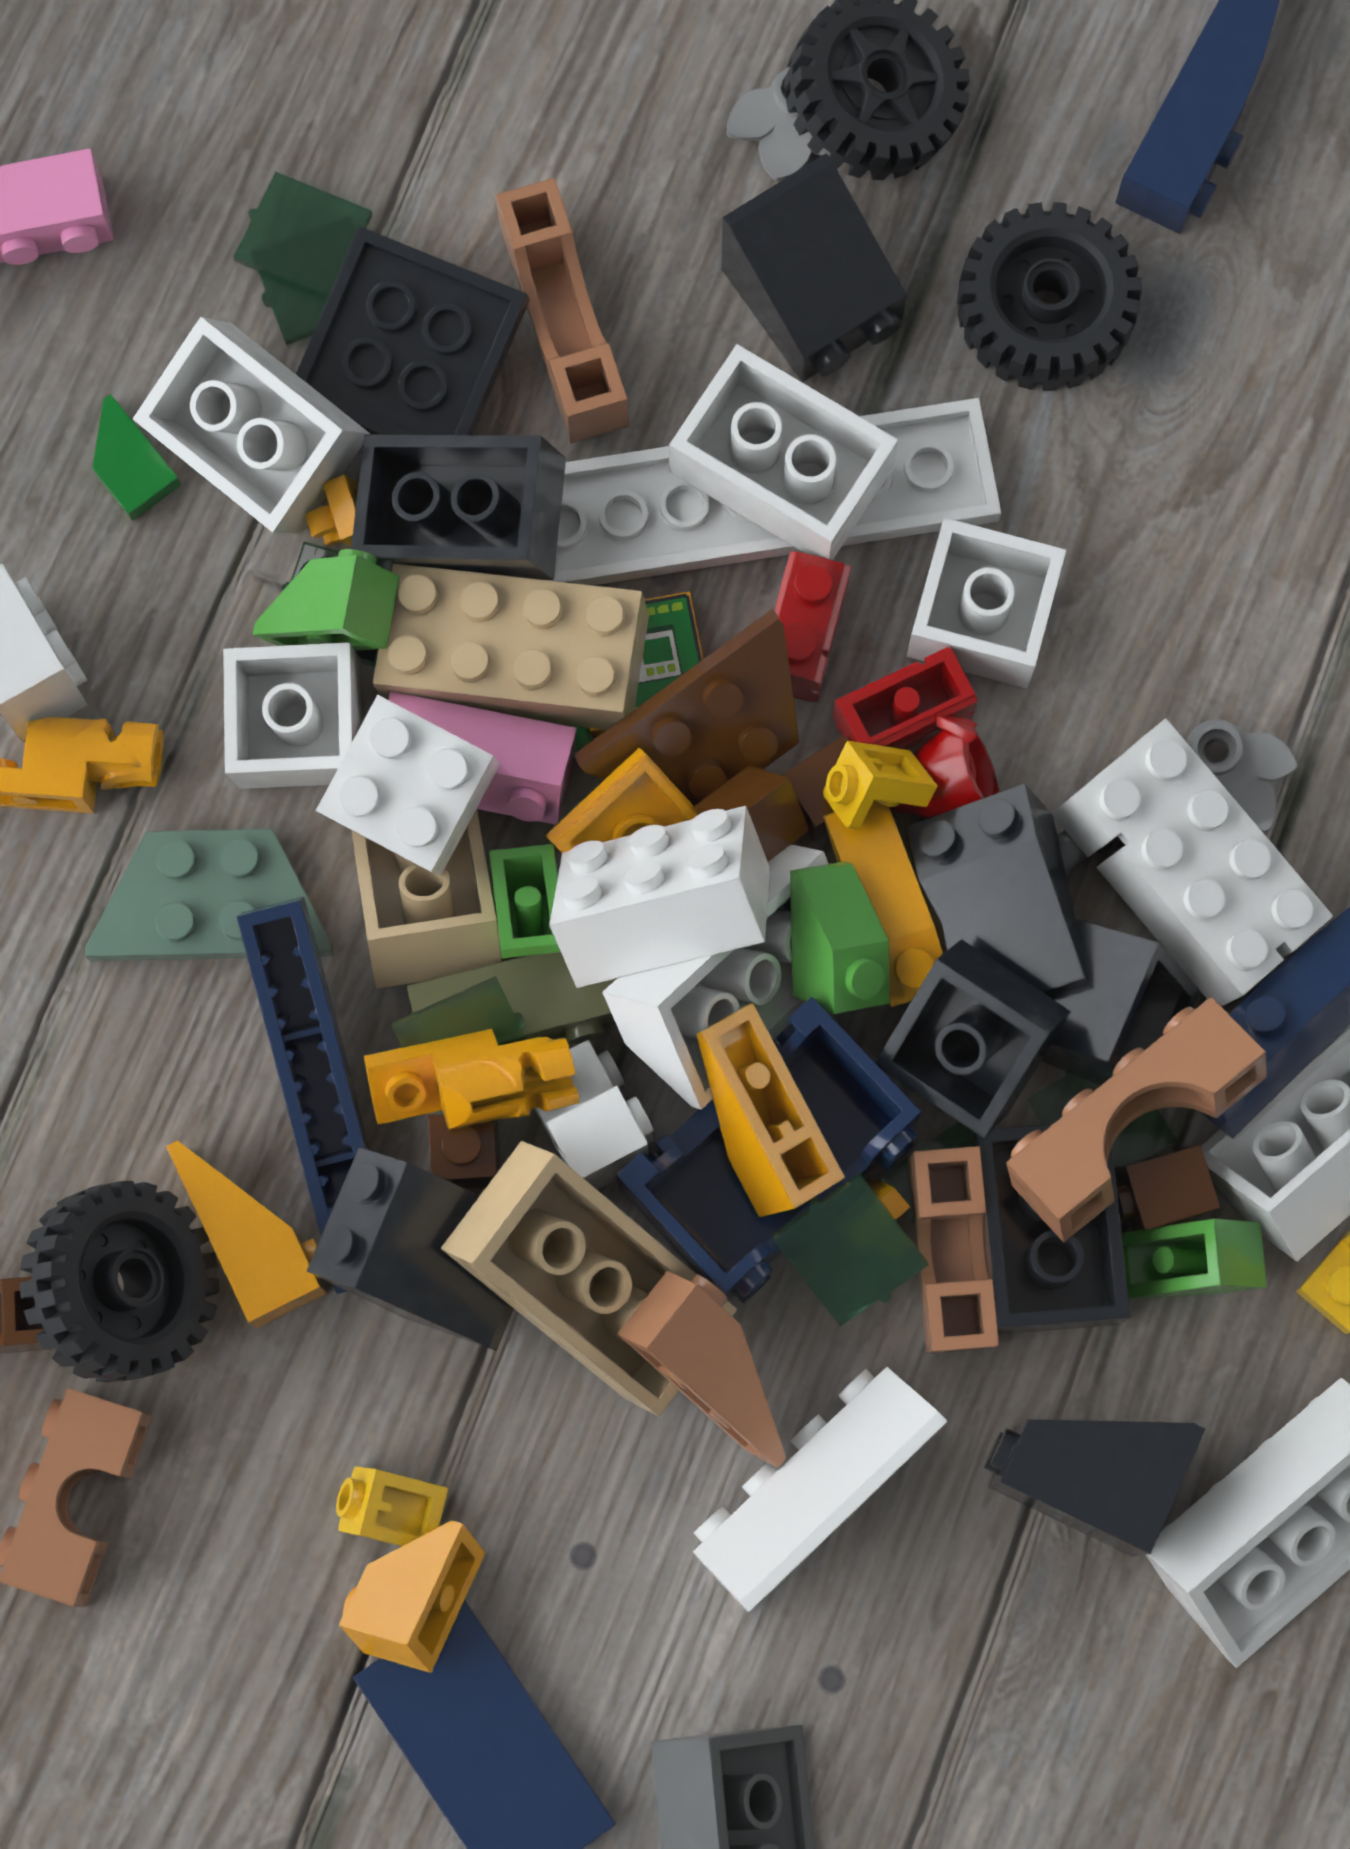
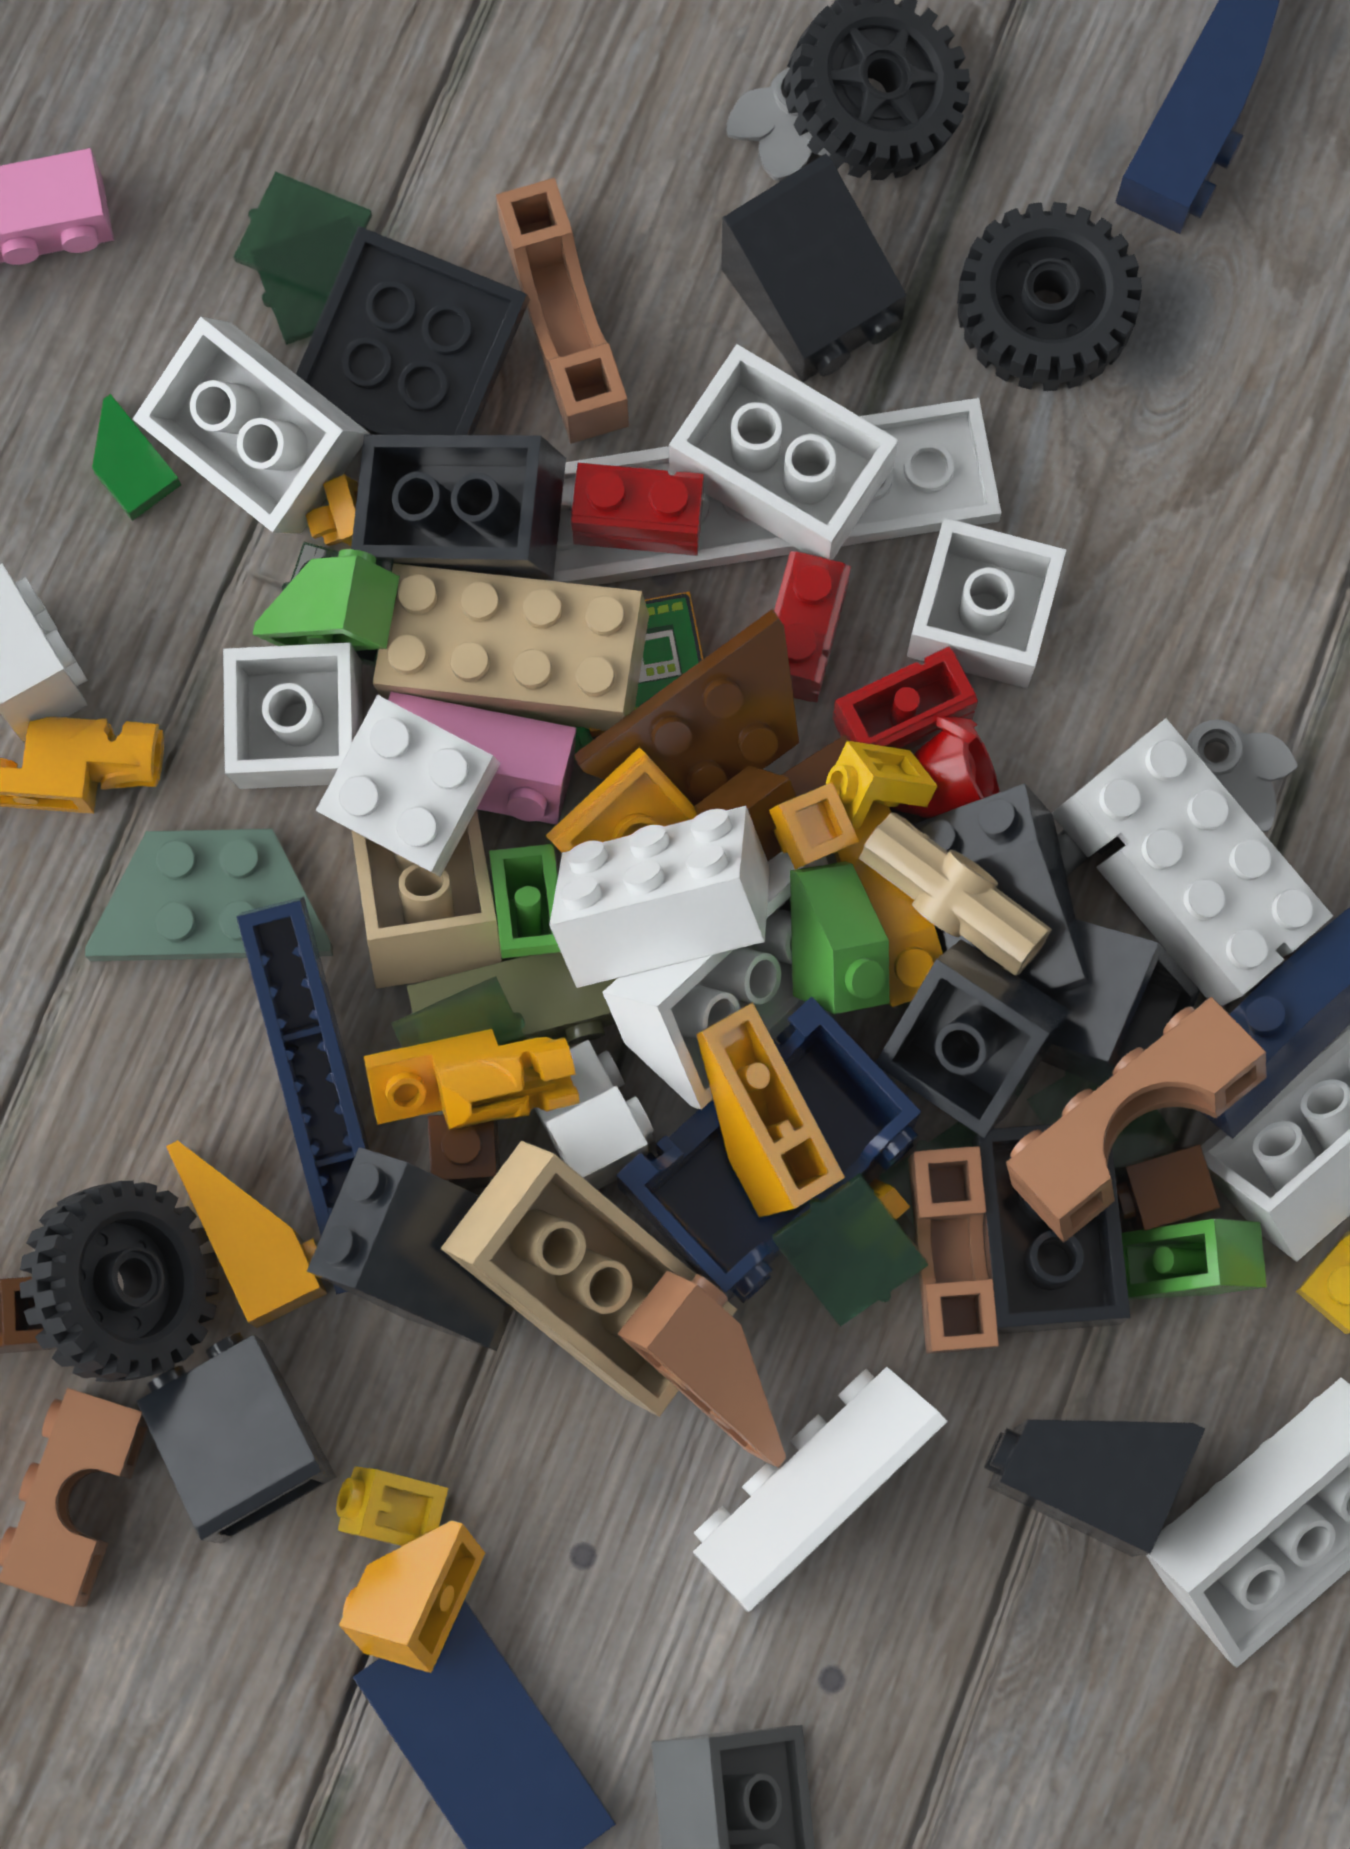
(233, 1438): none -> slope
(637, 509): none -> red brick
(813, 826): none -> light orange tile
(955, 893): none -> tan piece

